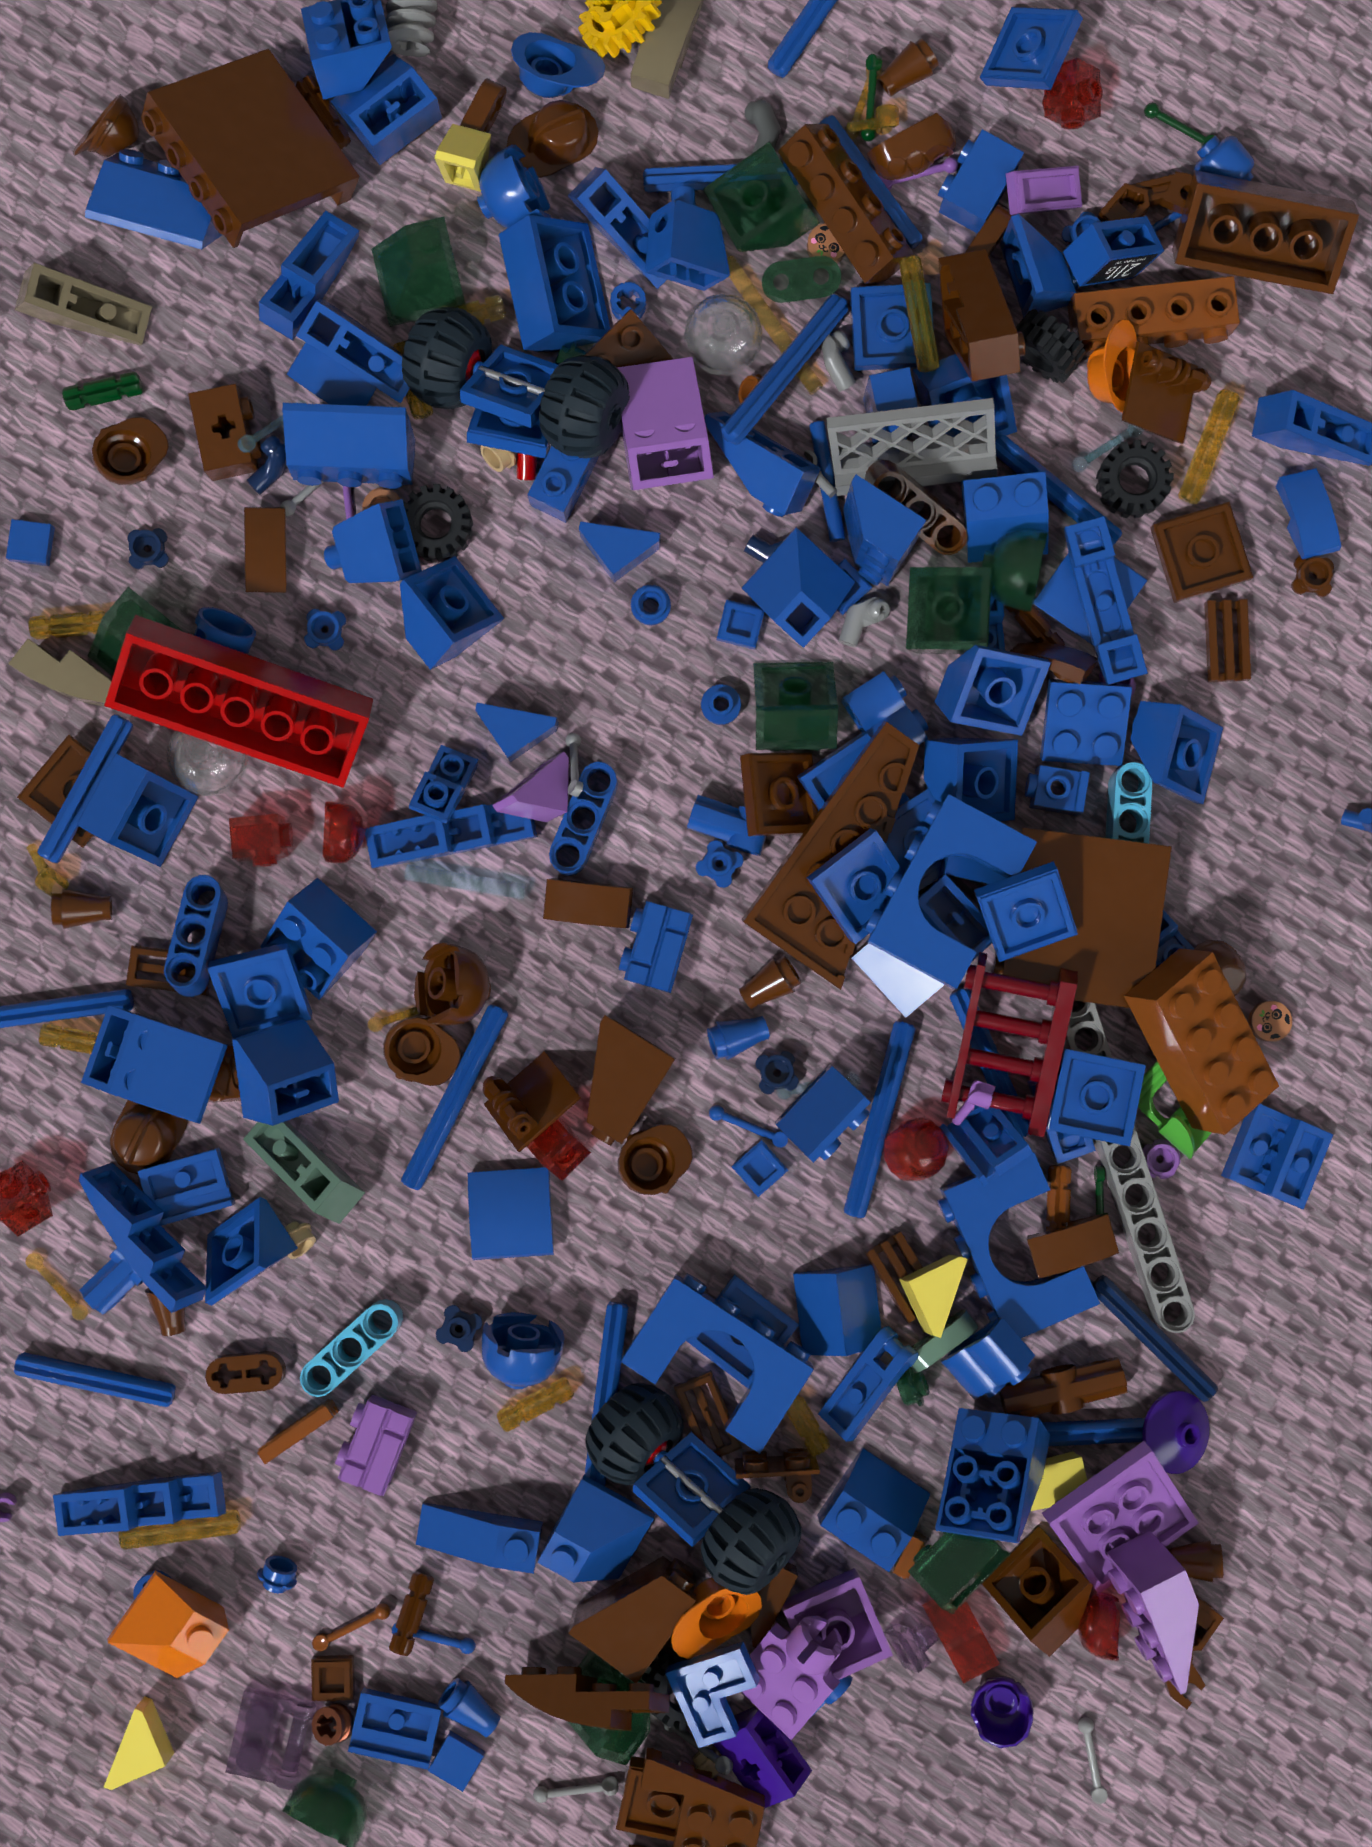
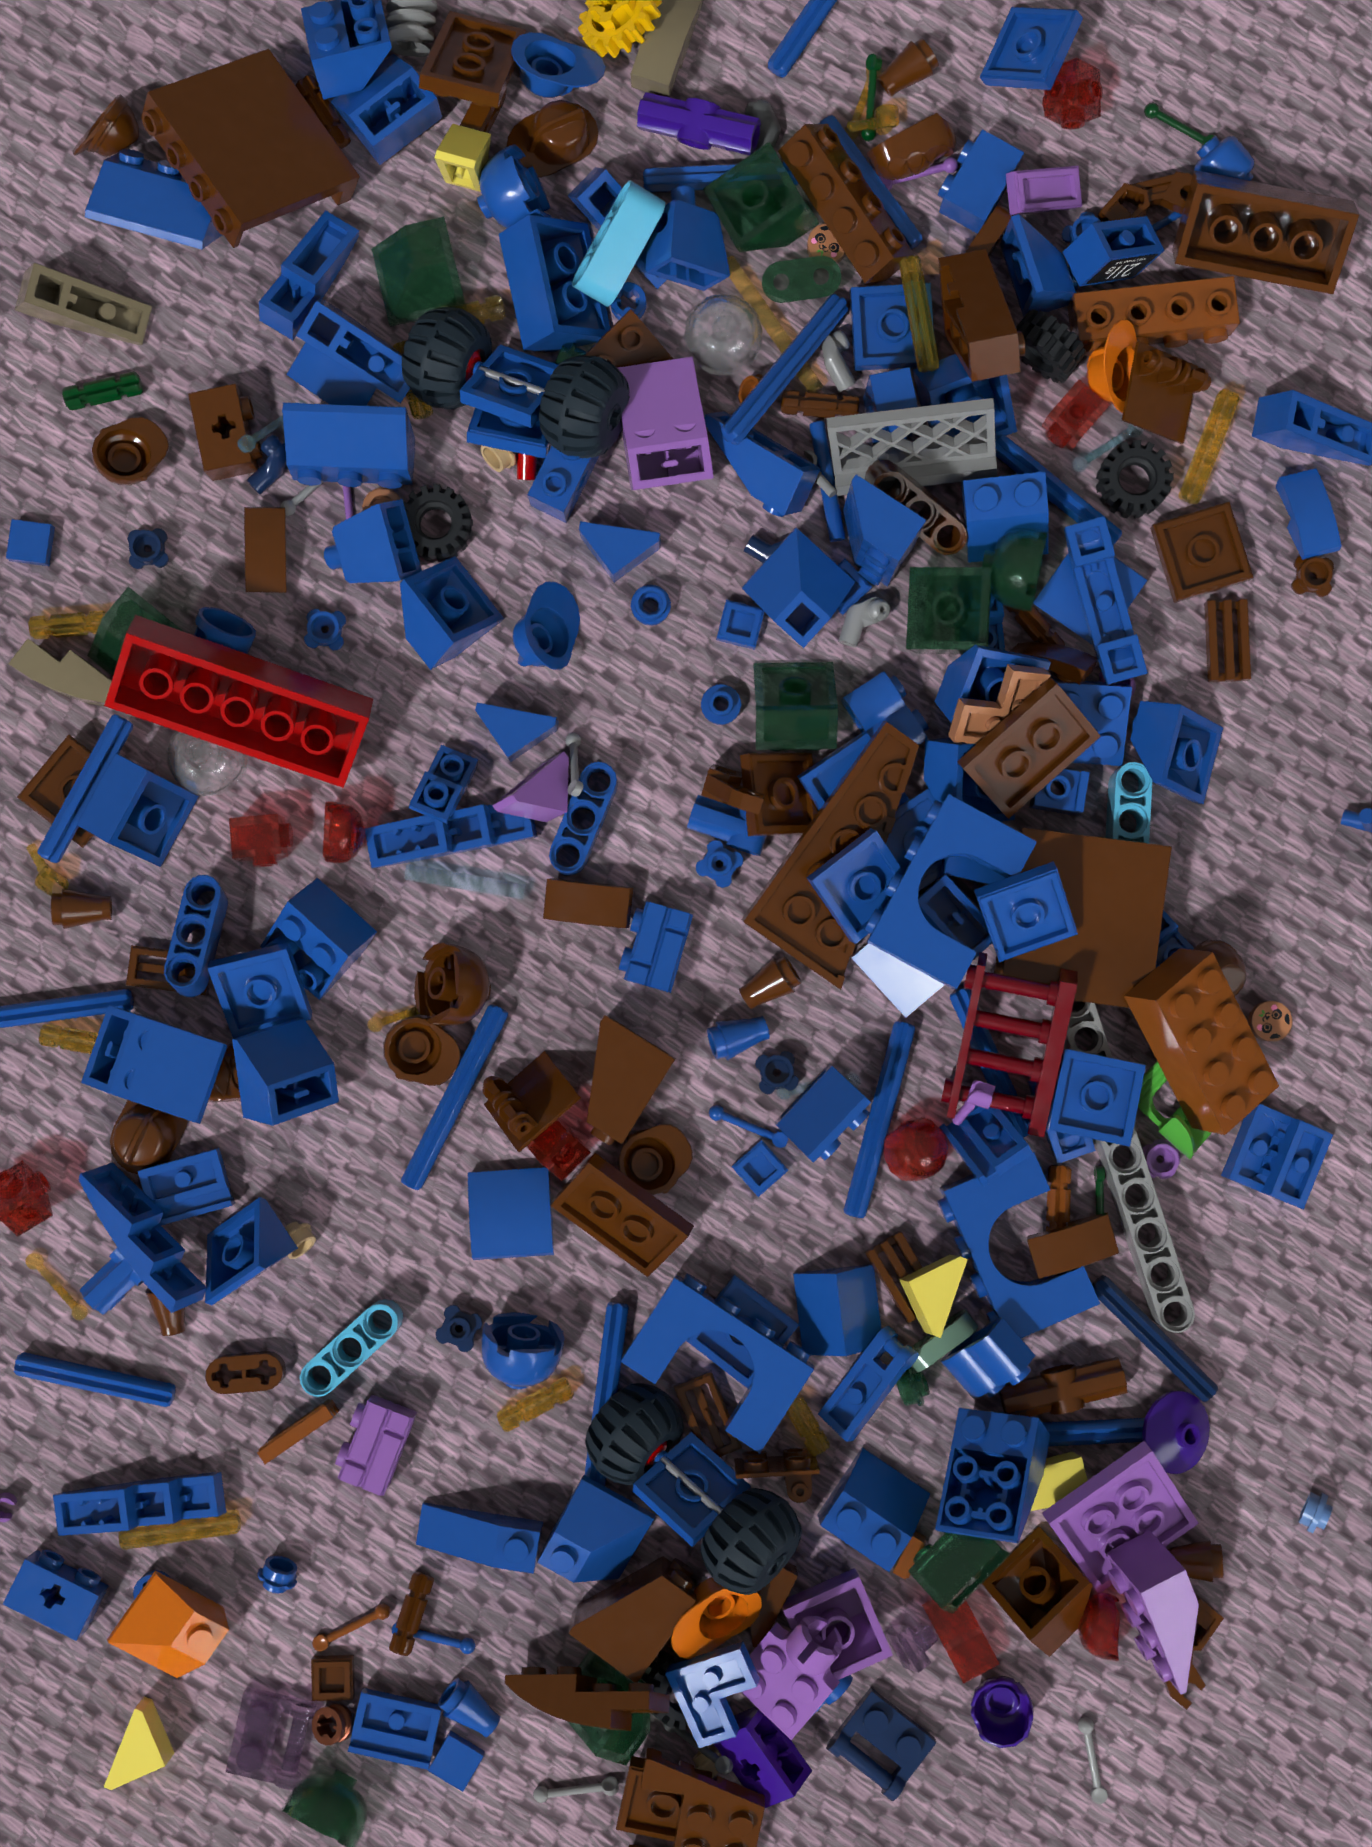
(35, 1593): none -> blue brick
(305, 1170): sand green slope -> none
(470, 60): none -> reddish brown plate
(548, 628): none -> blue piece
(618, 243): none -> medium azure beam
(622, 1215): none -> reddish brown plate
(698, 123): none -> dark purple piece
(724, 786): none -> reddish brown piece
(818, 404): none -> reddish brown axle
(890, 1733): none -> dark blue plate
(976, 718): none -> nougat plate
(1029, 748): none -> reddish brown plate
(1074, 416): none -> clear red brick
(1315, 1512): none -> medium blue plate

